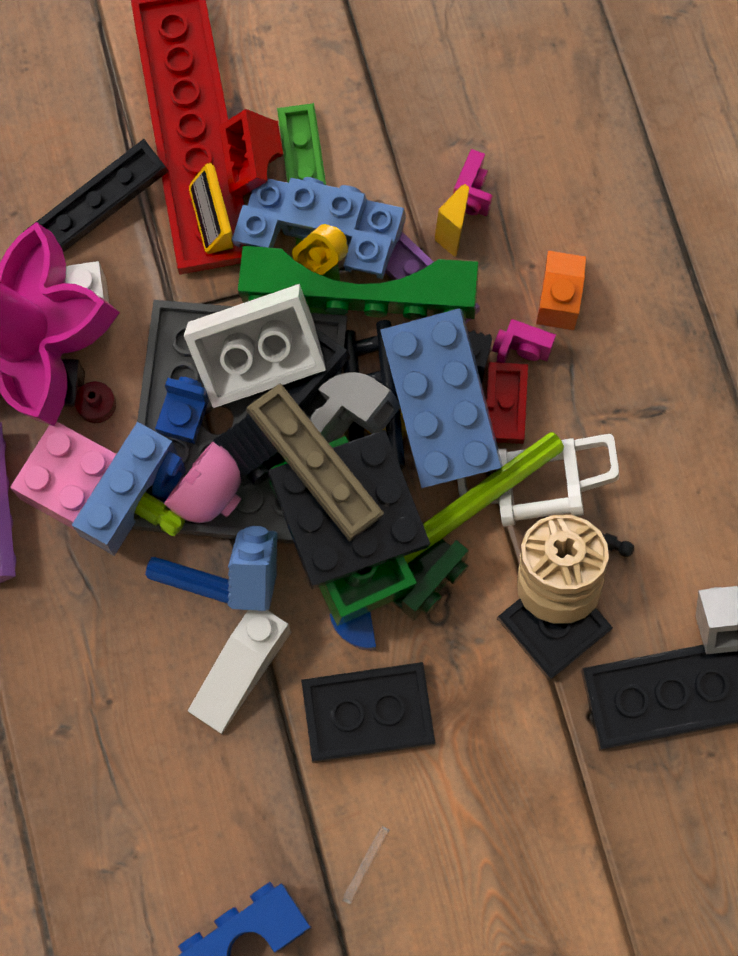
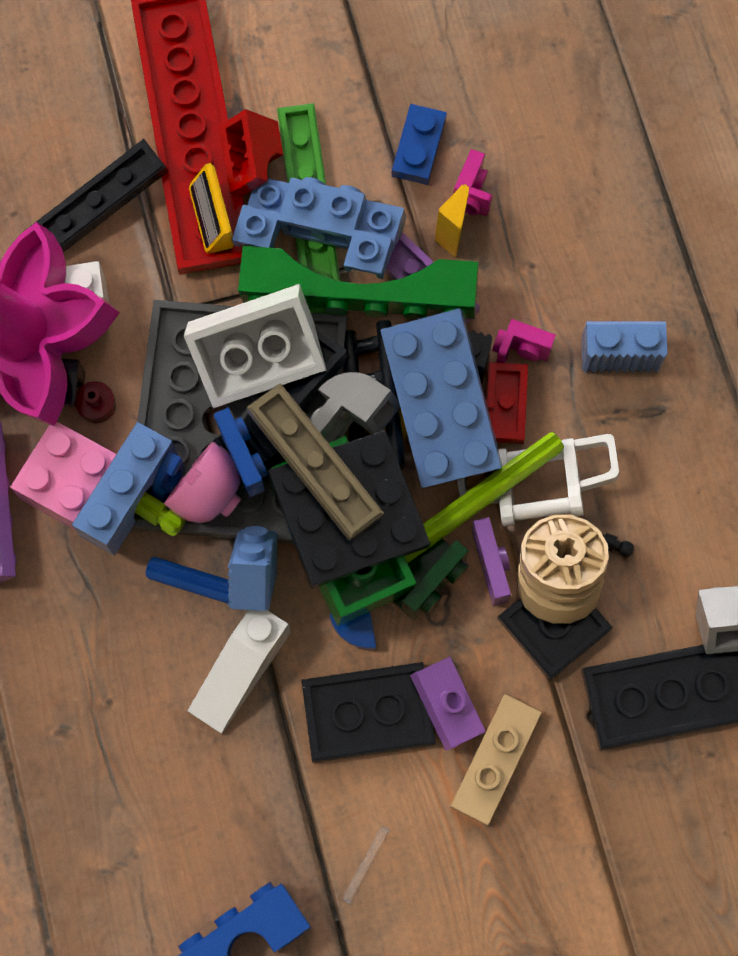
(182, 409): blue bracket -> none
(235, 435): none -> blue plate
(321, 249): yellow plate -> none
(419, 144): none -> blue plate
(447, 703): none -> medium lavender plate
(493, 561): none -> medium lavender plate
(495, 760): none -> tan plate
(561, 290): orange slope -> none
(624, 346): none -> medium blue brick

